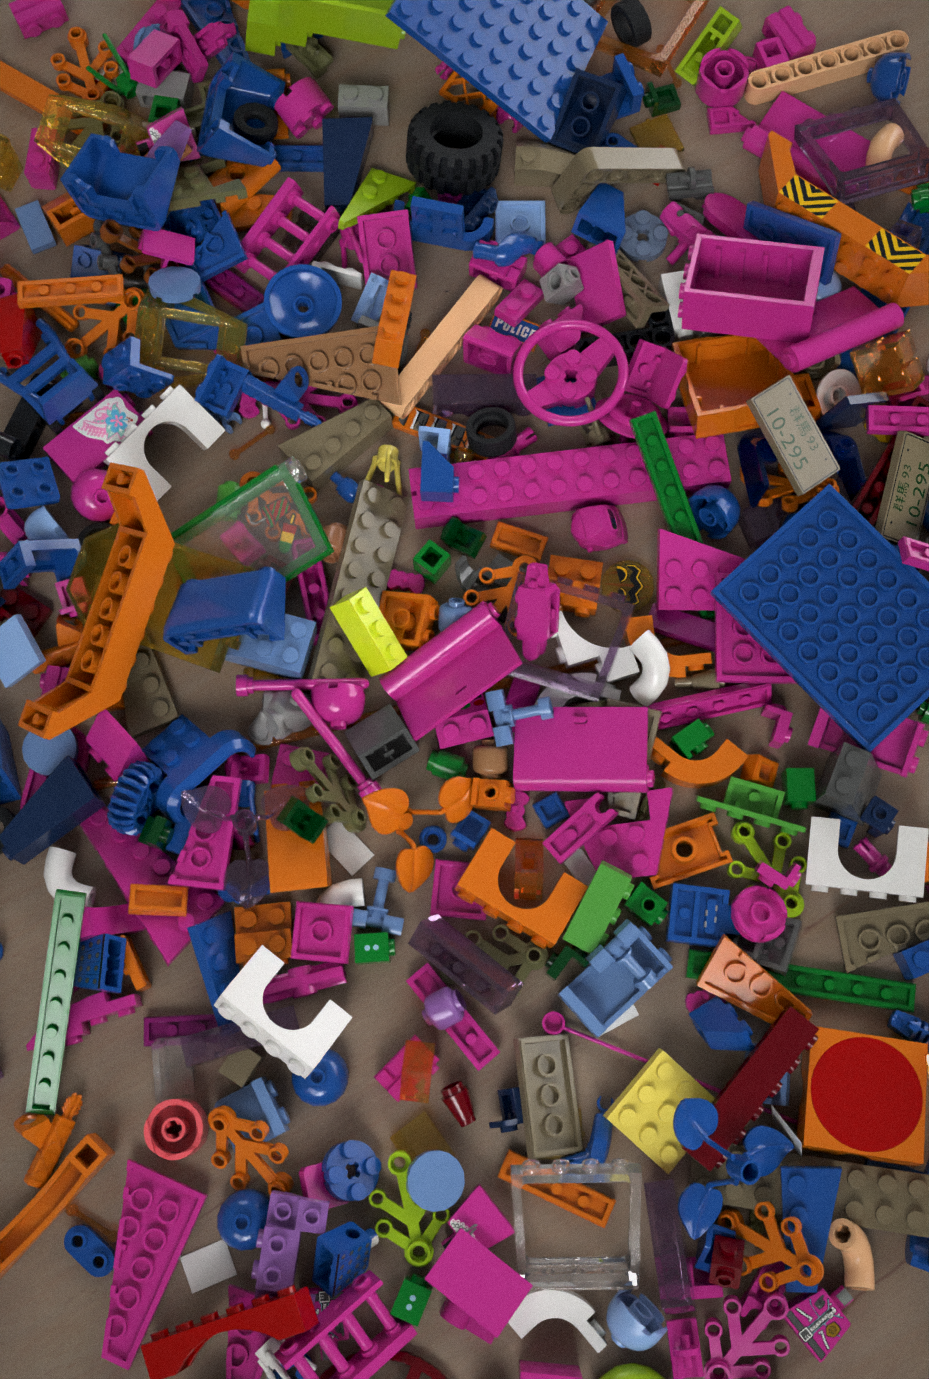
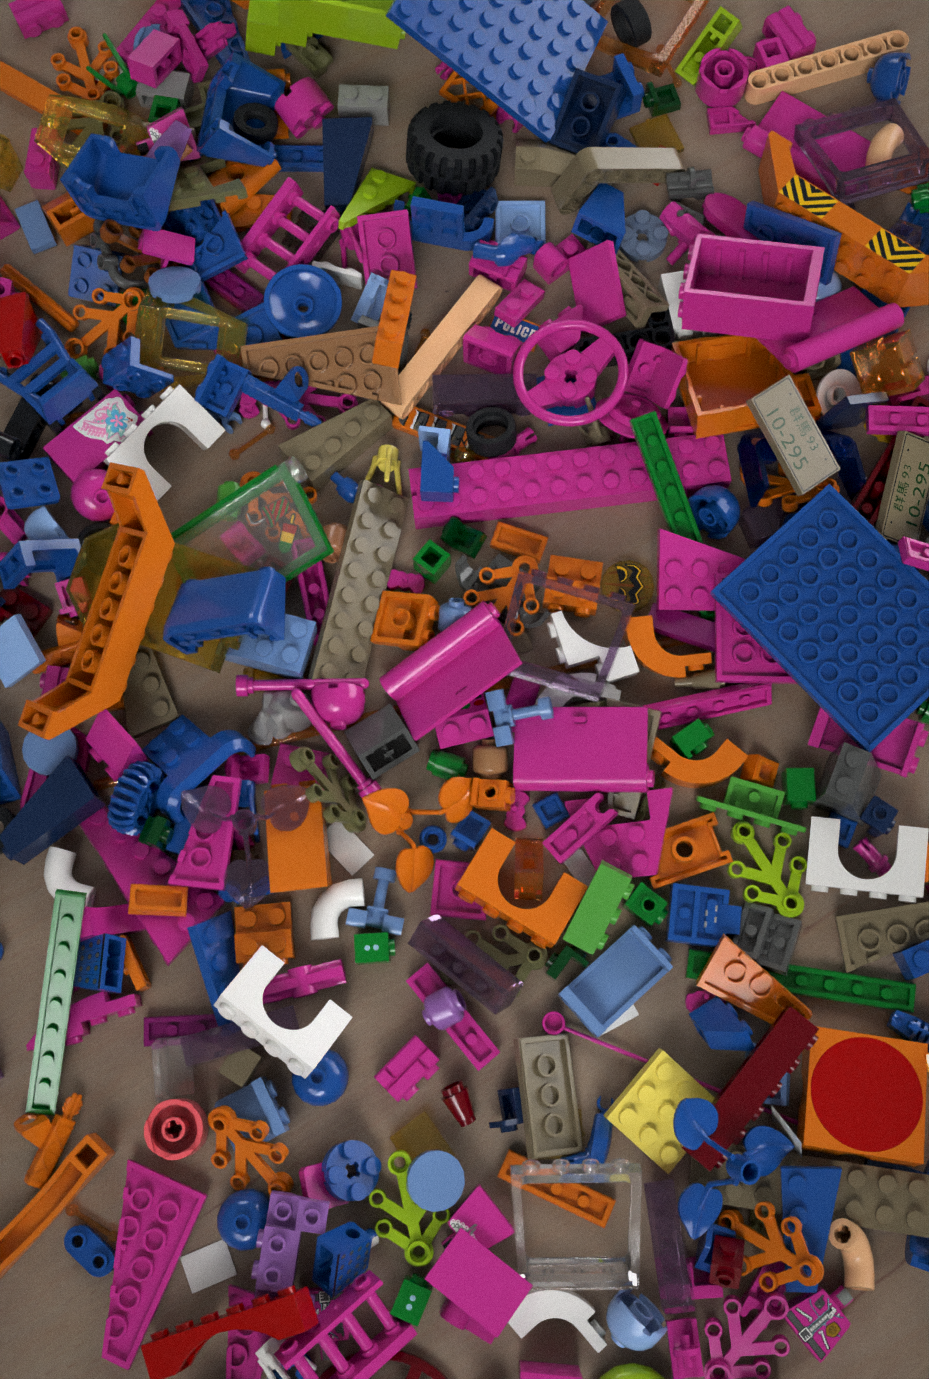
(70, 291): orange tile -> none
(302, 820): dark green bracket -> none
(322, 932): dark pink tile -> none
(368, 632): neon yellow brick -> none
(417, 1071): clear orange slope -> none
(537, 611): dark pink hinge -> none
(561, 284): light grey brick -> none
(598, 527): dark pink helmet -> none
(619, 951): medium blue bar -> none
(655, 668): white cylinder -> none
(759, 914): dark pink tile -> none
(770, 876): dark pink bracket -> none
(781, 731): dark pink bracket -> none

